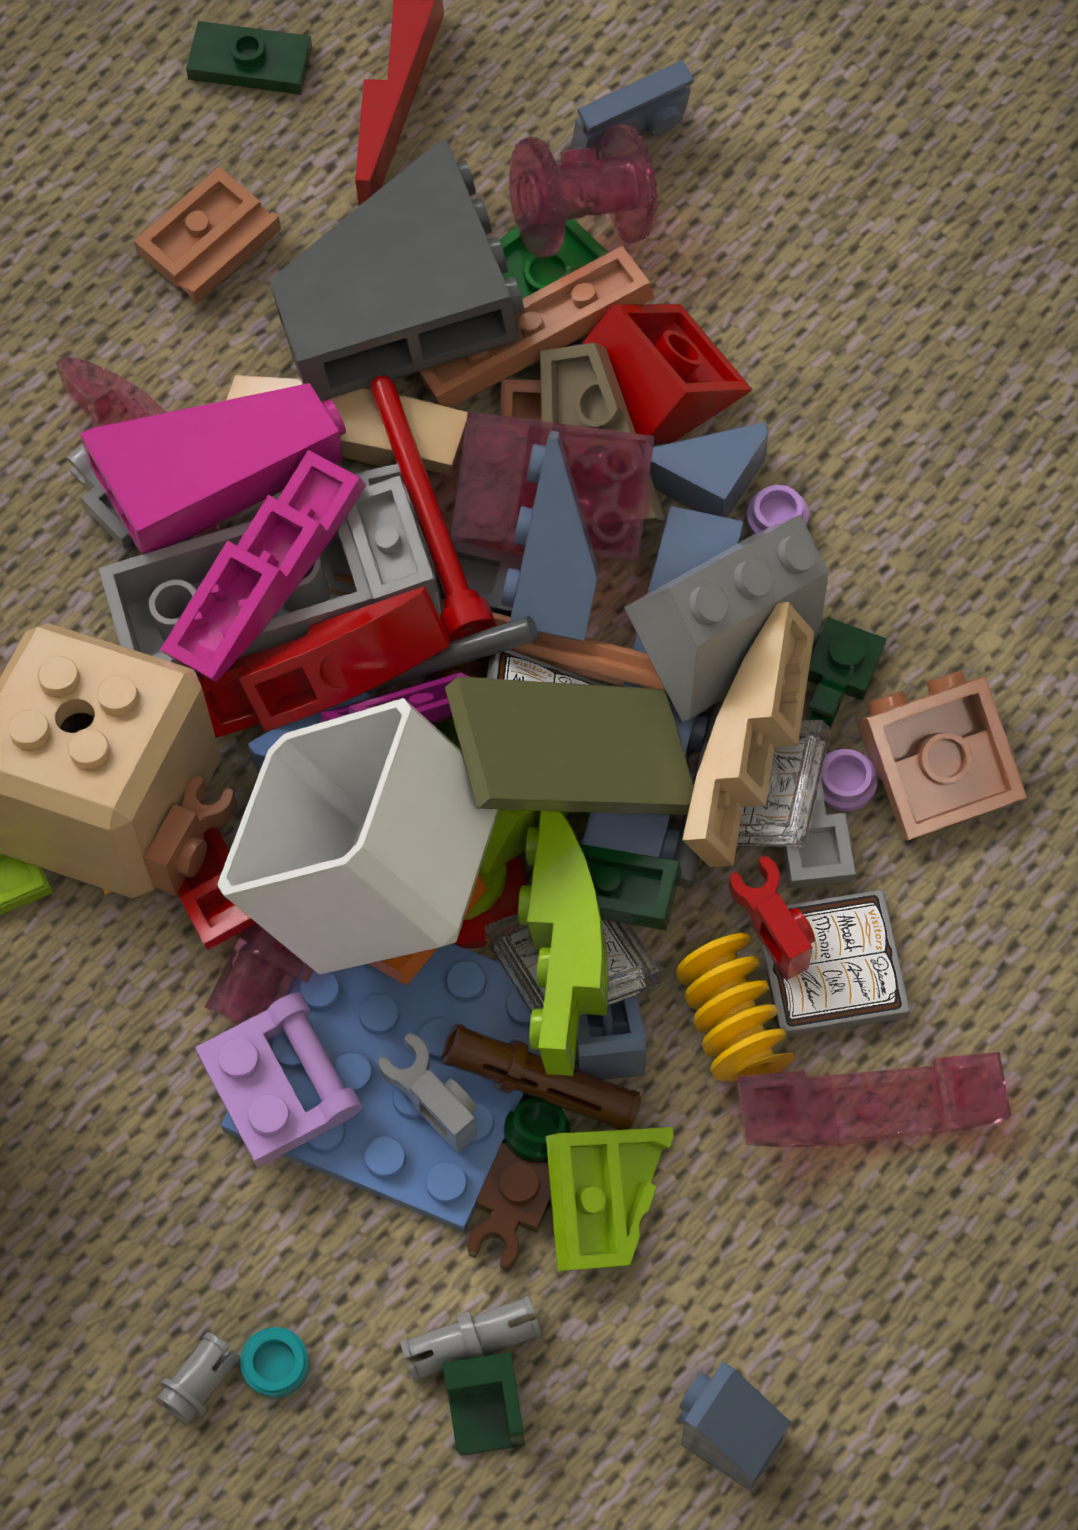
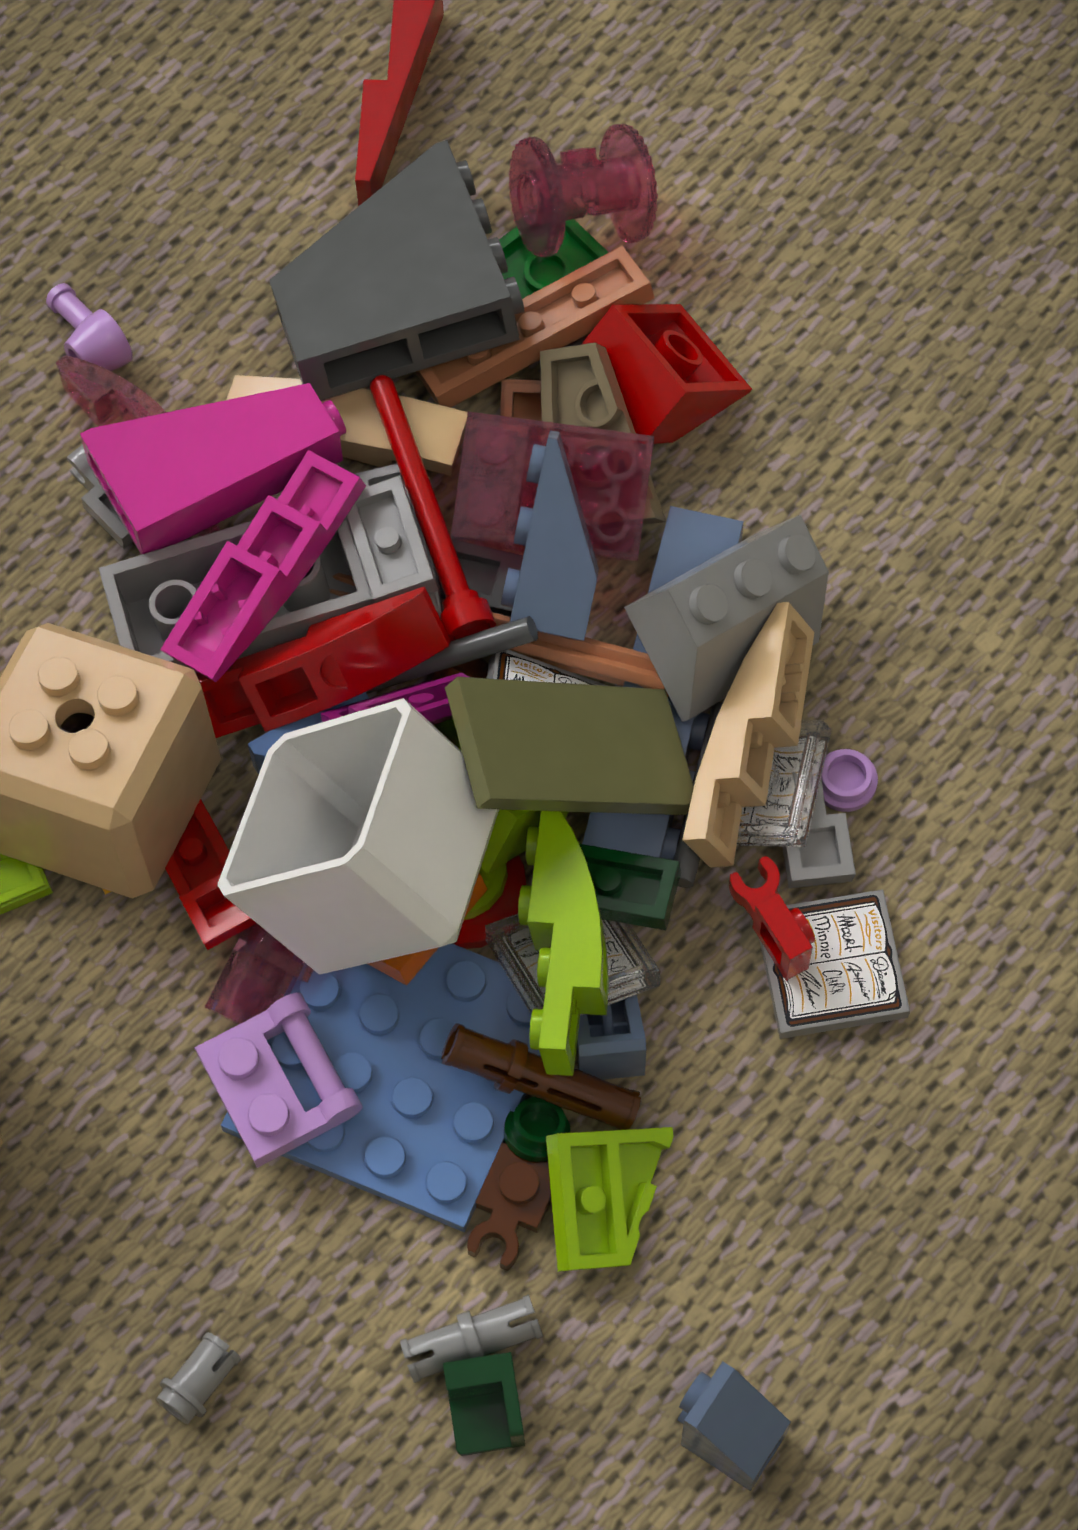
(96, 334): none -> lavender bar
(180, 843): nougat plate -> none
(207, 235): nougat plate -> none
(249, 57): dark green plate -> none
(274, 1362): teal tile -> none
(442, 1105): light grey plate -> none
(647, 104): sand blue plate -> none
(710, 469): sand blue slope -> none
(729, 1010): yellow piece -> none
(774, 506): lavender plate -> none
(840, 666): dark green plate -> none
(873, 1105): clear pink slope -> none
(941, 754): nougat plate -> none

